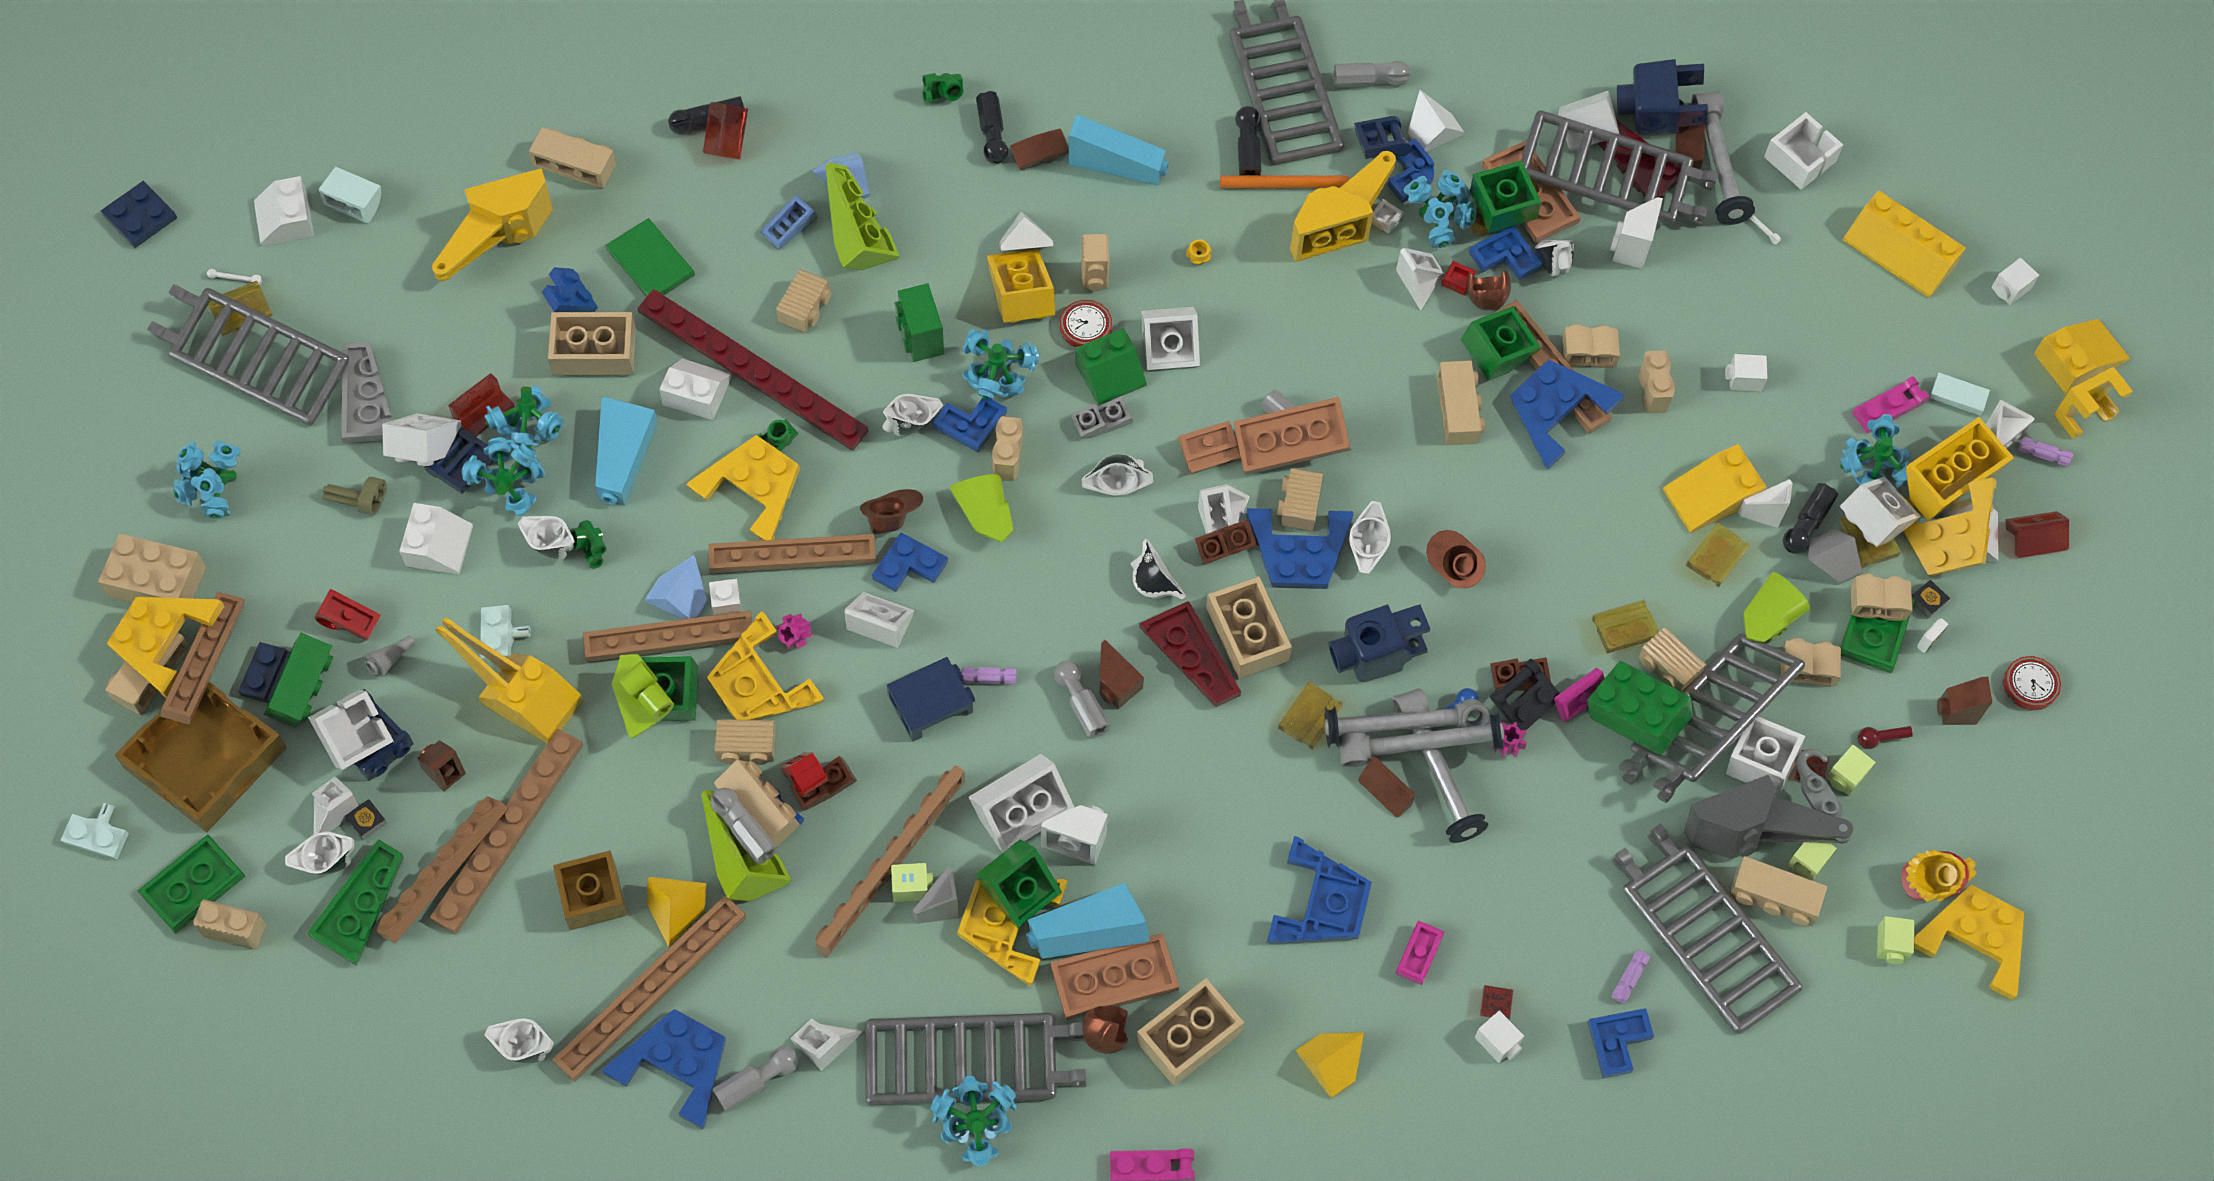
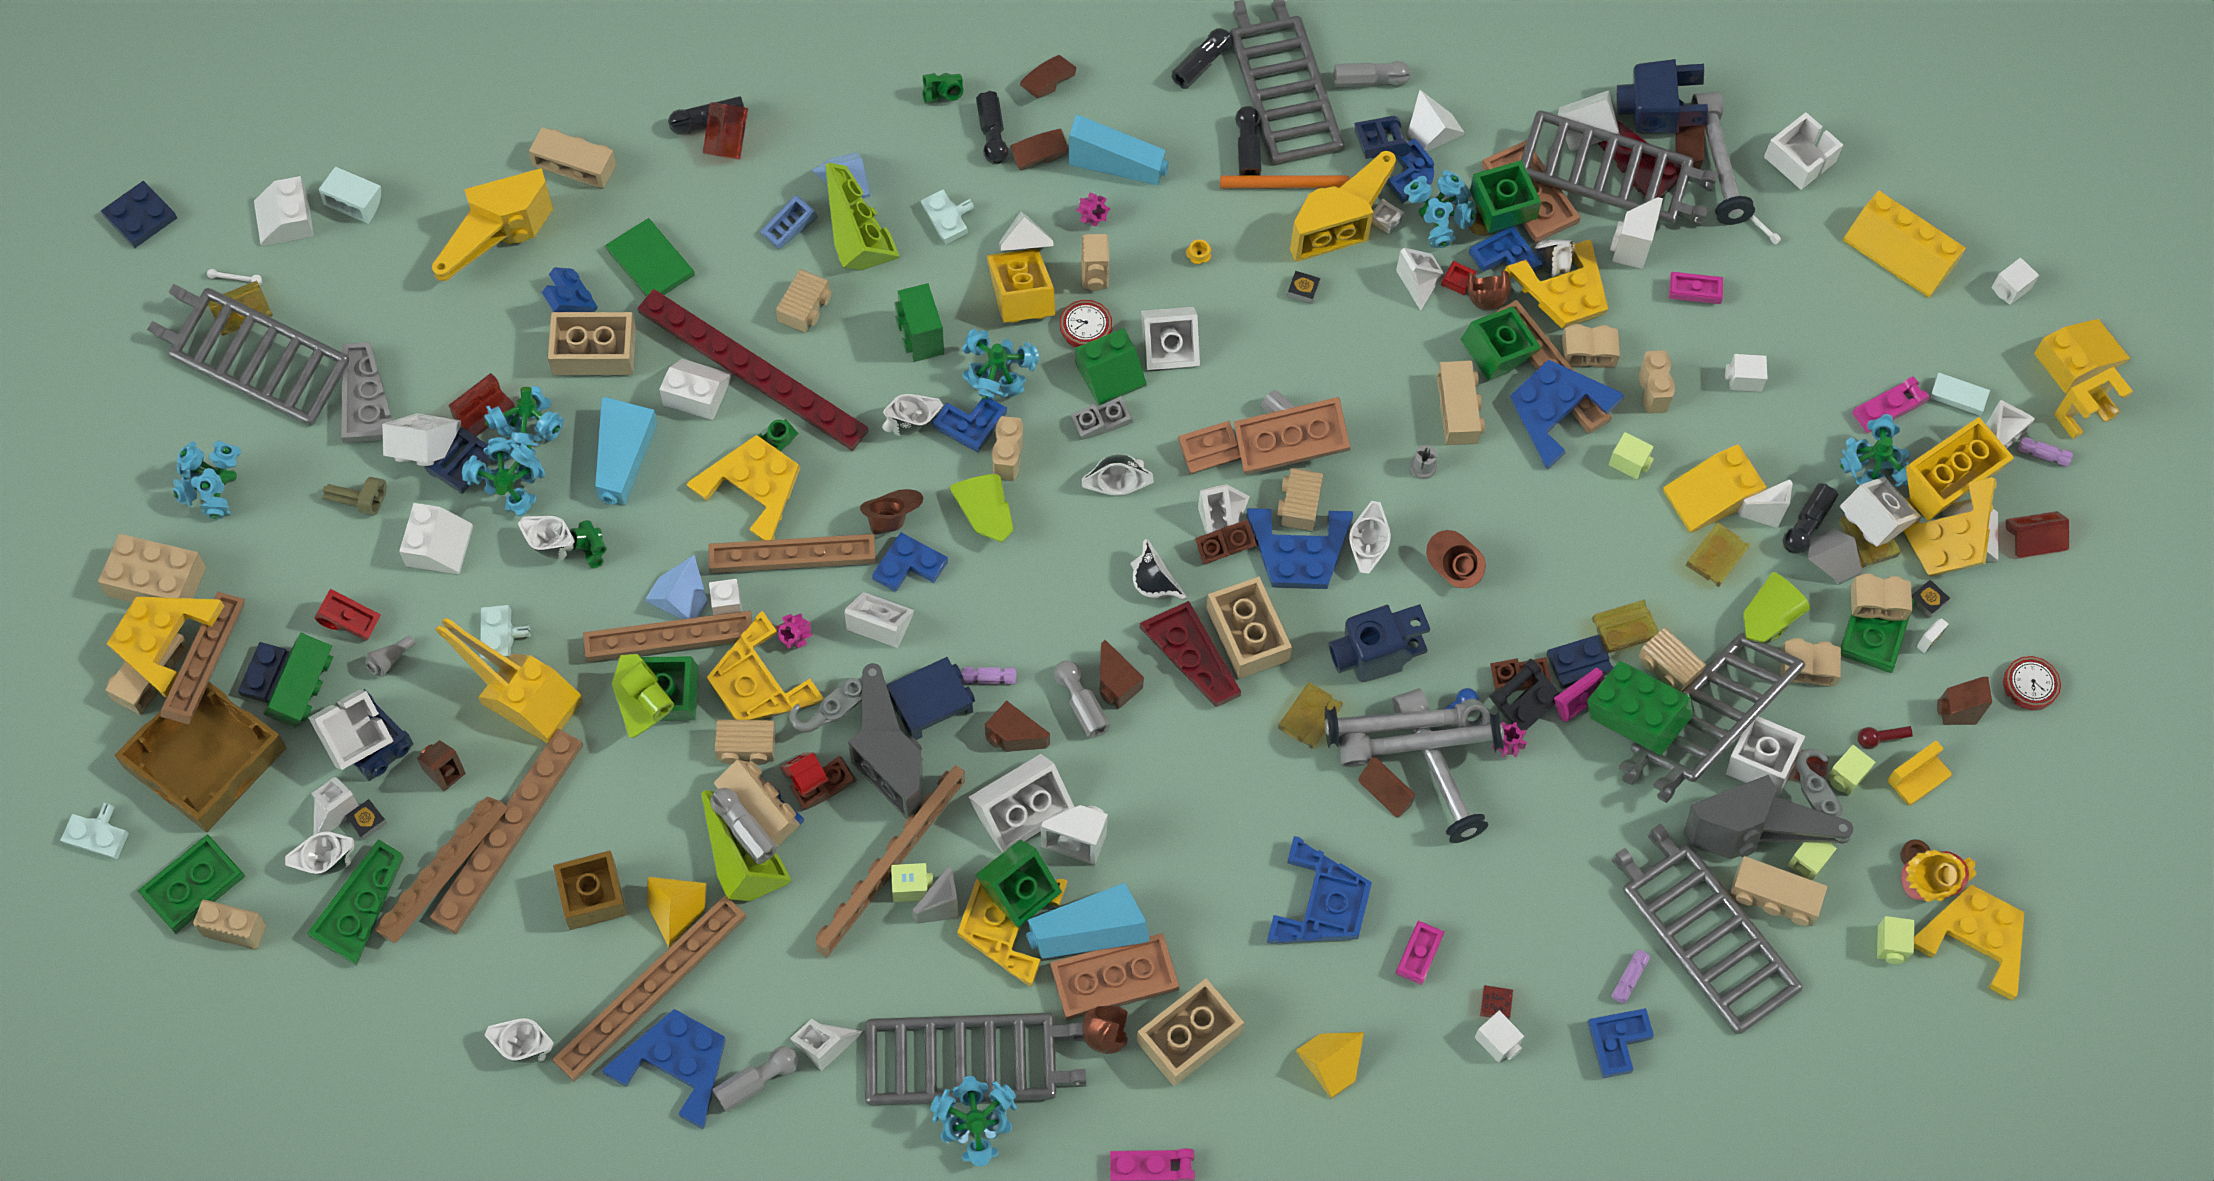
(880, 749): none -> dark grey slope
(946, 215): none -> light aqua plate
(1015, 730): none -> copper slope
(1045, 76): none -> copper slope
(1093, 209): none -> dark pink gear
(1201, 58): none -> black piece
(1303, 287): none -> tile
(1429, 467): none -> light grey bush
(1570, 296): none -> yellow wing
(1578, 659): none -> dark blue plate
(1632, 456): none -> yellowish green brick
(1695, 287): none -> dark pink plate
(1911, 849): none -> reddish brown tile
(1920, 774): none -> yellow panel

